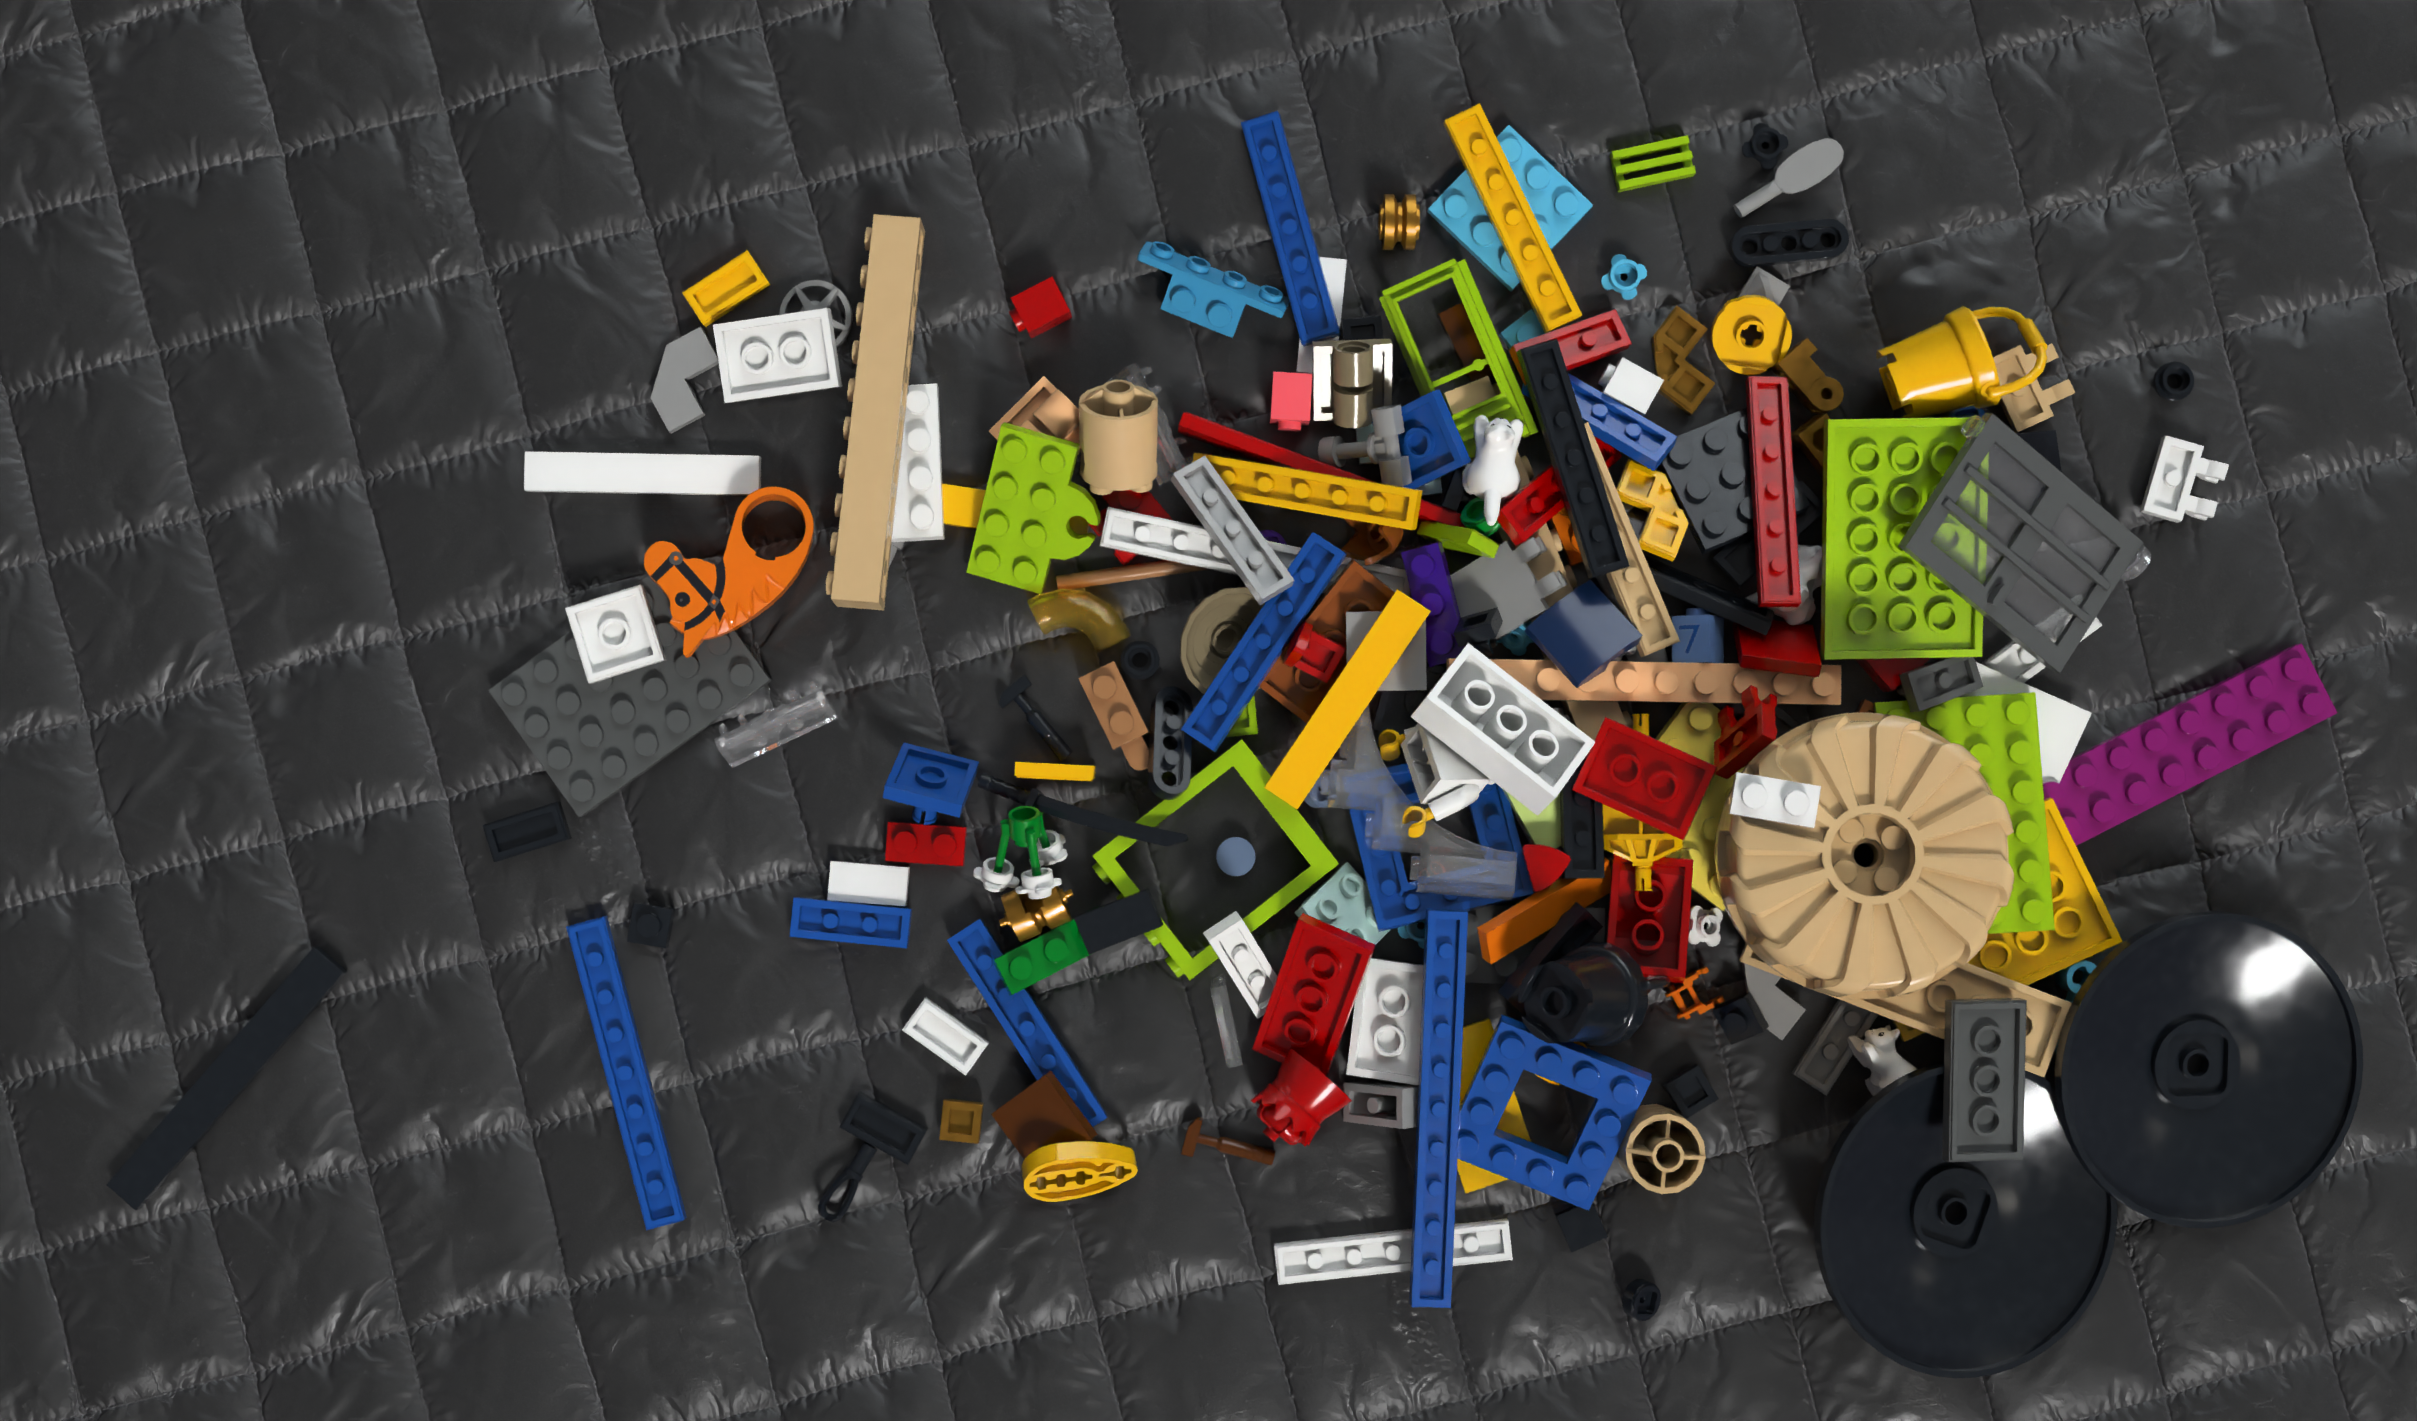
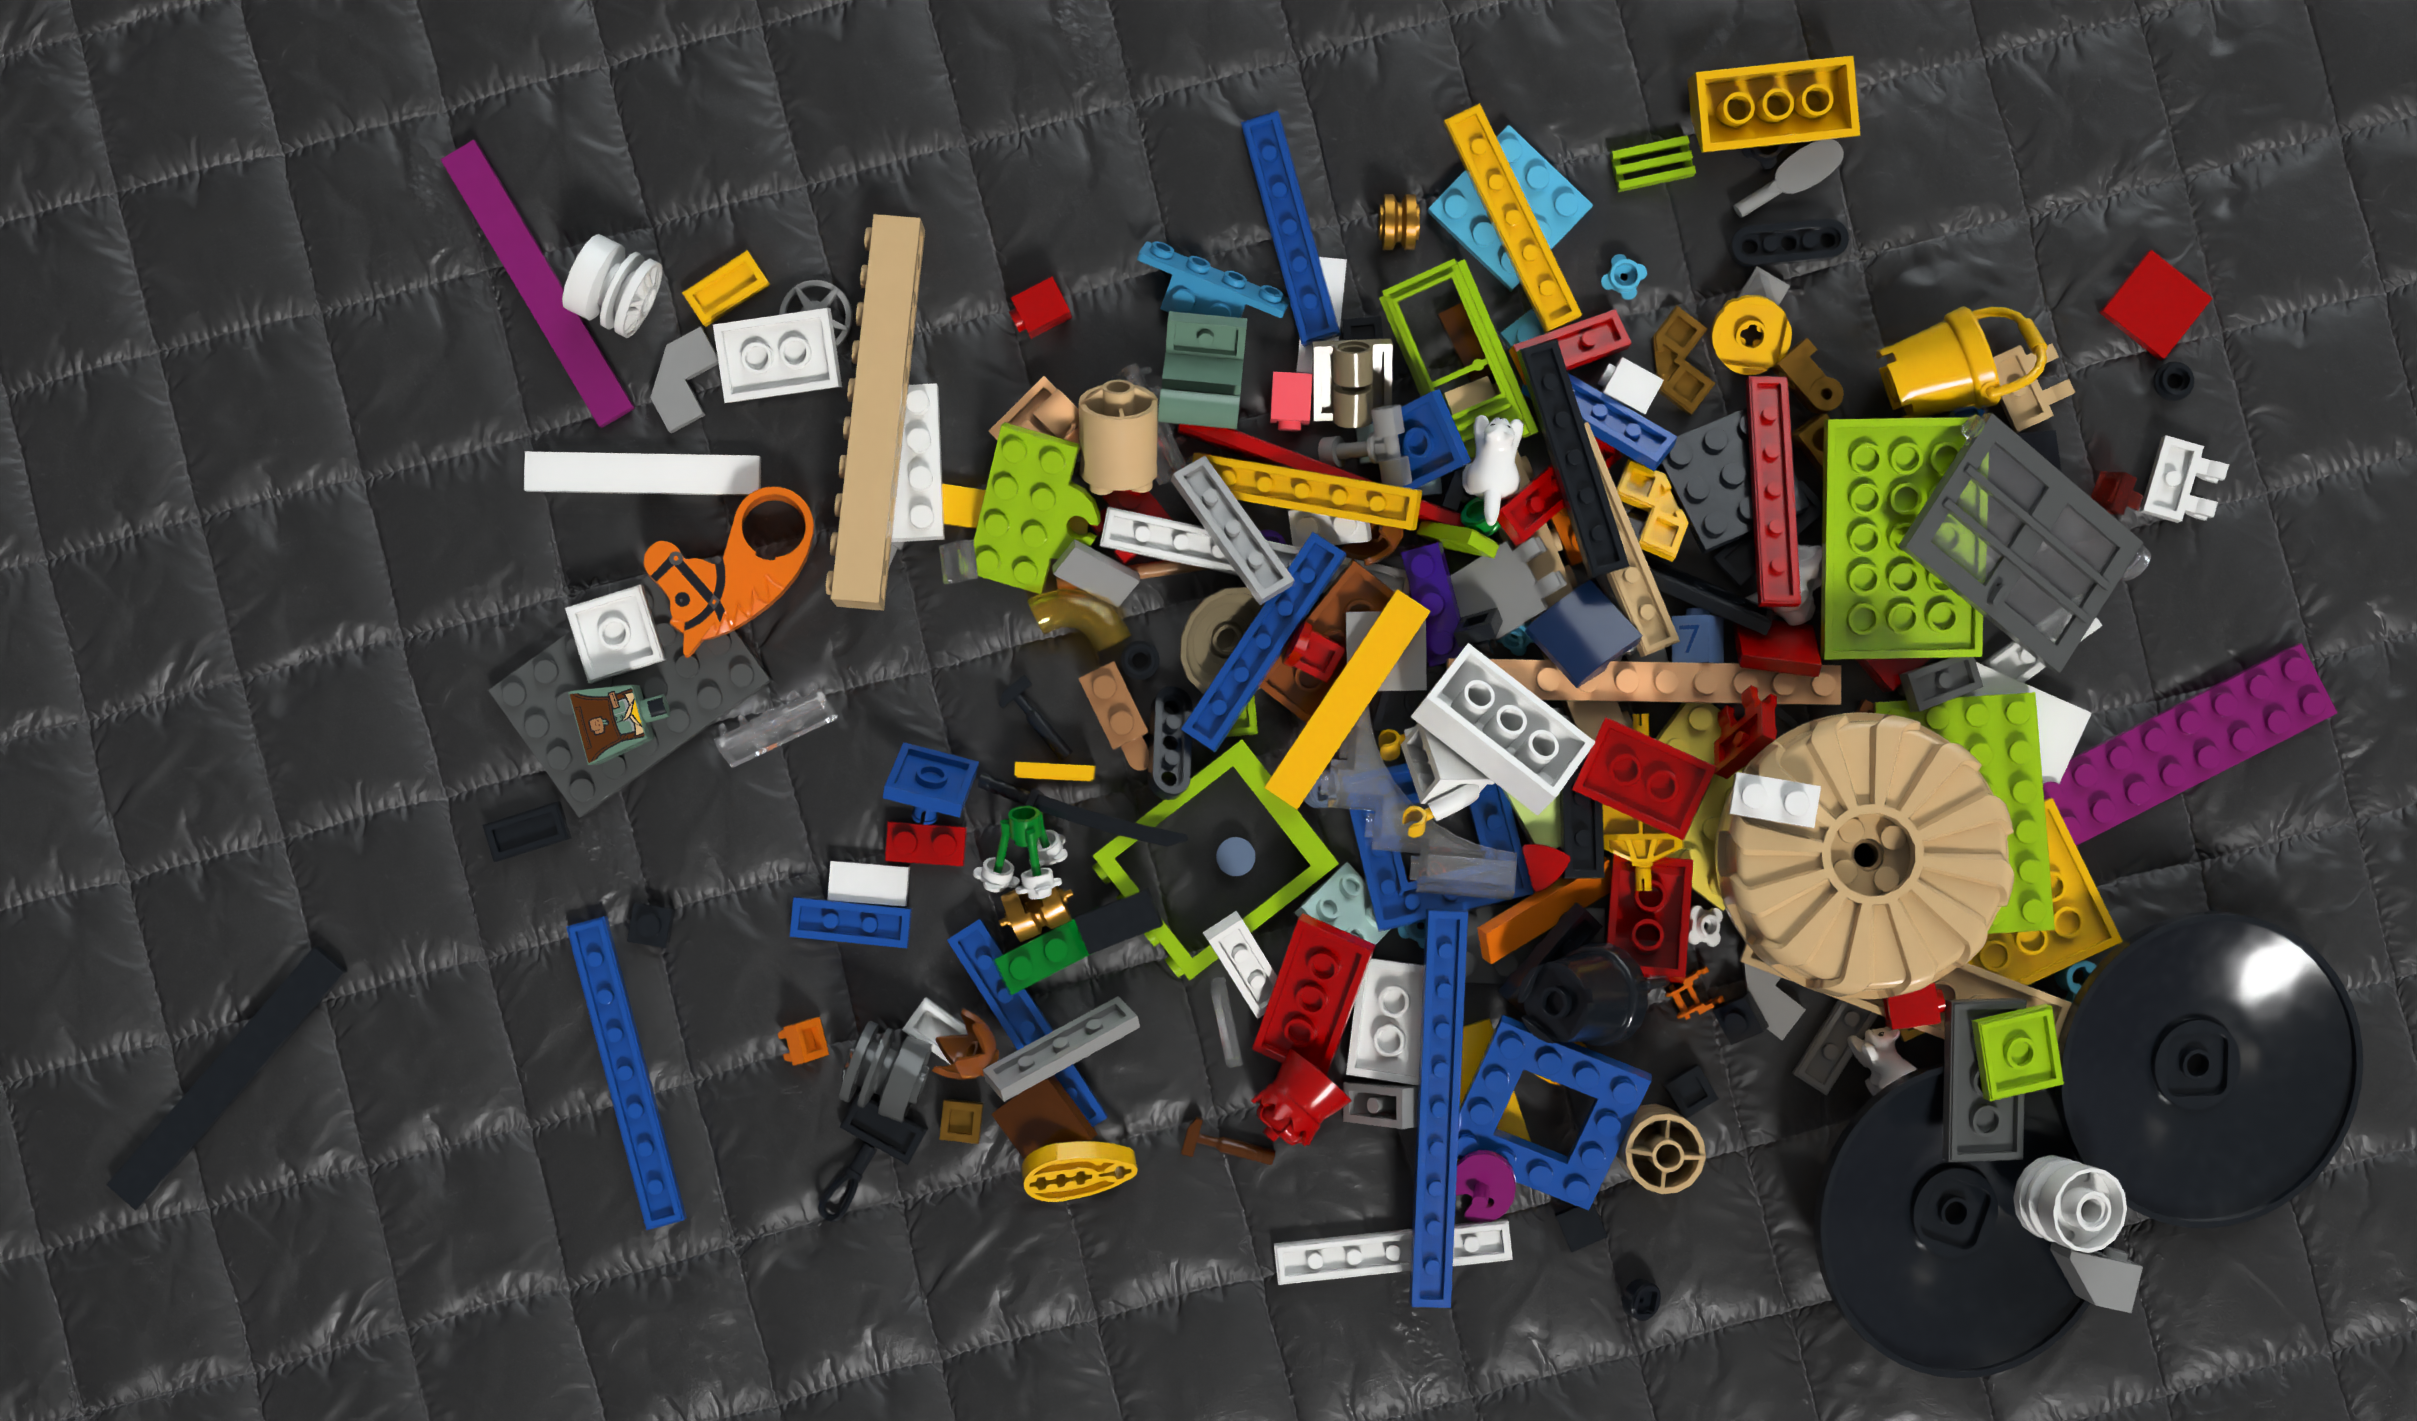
(537, 283): none -> magenta tile
(612, 285): none -> white wheel
(615, 719): none -> torso
(805, 1041): none -> orange tile
(886, 1071): none -> dark grey wheel
(958, 562): none -> clear tile
(968, 1052): none -> dark orange piece
(1061, 1048): none -> light grey plate
(1096, 573): none -> light grey tile
(1202, 370): none -> sand green piece
(1331, 528): none -> white plate
(1485, 1176): none -> magenta piece
(1774, 104): none -> yellow slope
(1914, 1008): none -> red brick
(2017, 1052): none -> lime tile
(2070, 1203): none -> white wheel
(2100, 1277): none -> light grey slope
(2116, 492): none -> clear red tile
(2155, 305): none -> red tile

